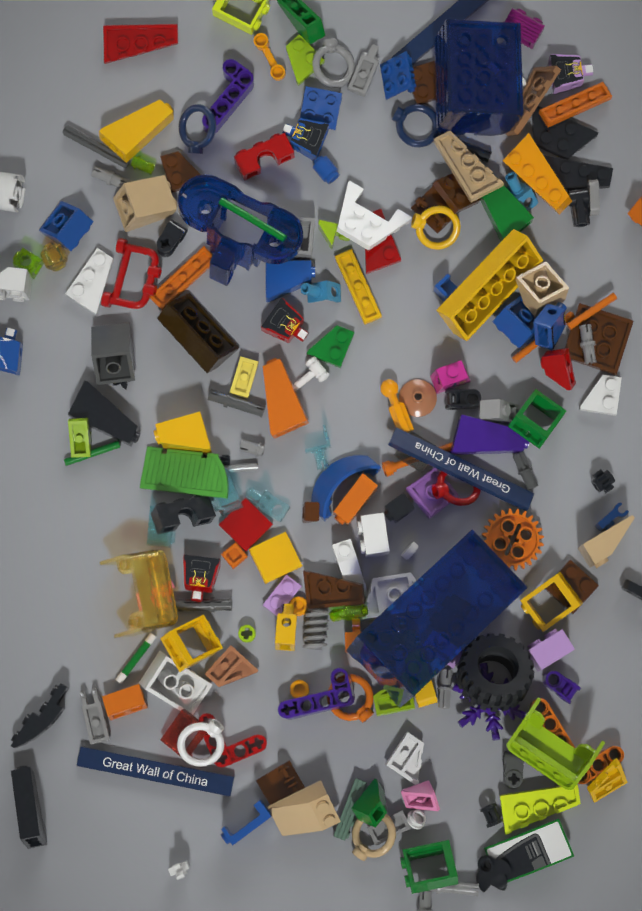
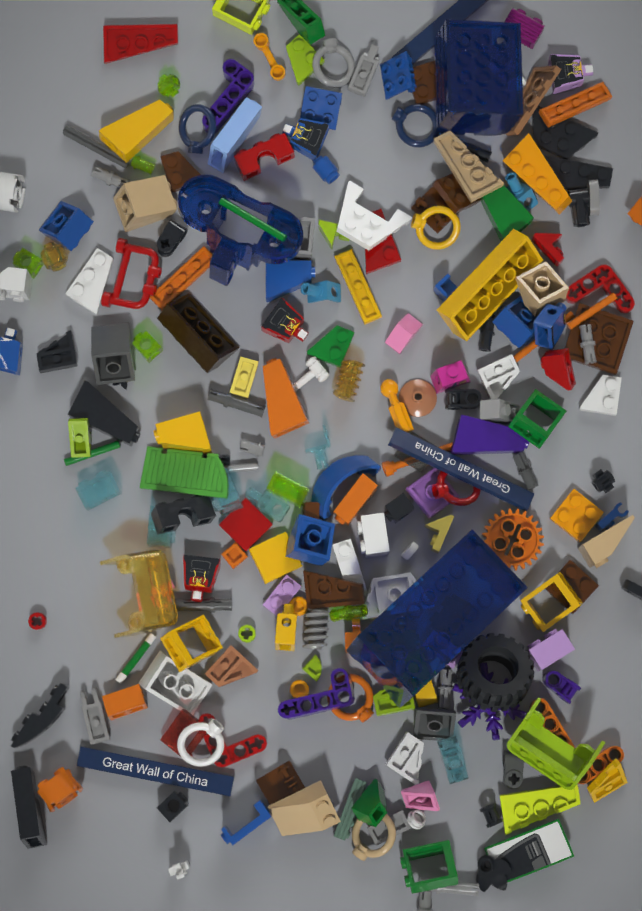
(37, 615): none -> red bush
(58, 355): none -> black wing
(59, 789): none -> orange brick
(98, 490): none -> clear light blue brick
(152, 352): none -> clear neon green brick
(167, 812): none -> black brick
(168, 85): none -> clear neon green gear
(233, 134): none -> light blue slope
(288, 489): none -> clear neon green brick
(311, 540): none -> blue slope
(313, 668): none -> lime tile
(347, 380): none -> clear yellow piece
(403, 333): none -> bright pink slope
(434, 724): none -> dark grey slope
(440, 526): none -> light yellow slope
(452, 759): none -> clear light blue slope
(487, 334): none -> black axle
(498, 376): none -> white wing
(545, 243): none -> red slope
(576, 515): none -> light orange plate
(605, 283): none -> red beam

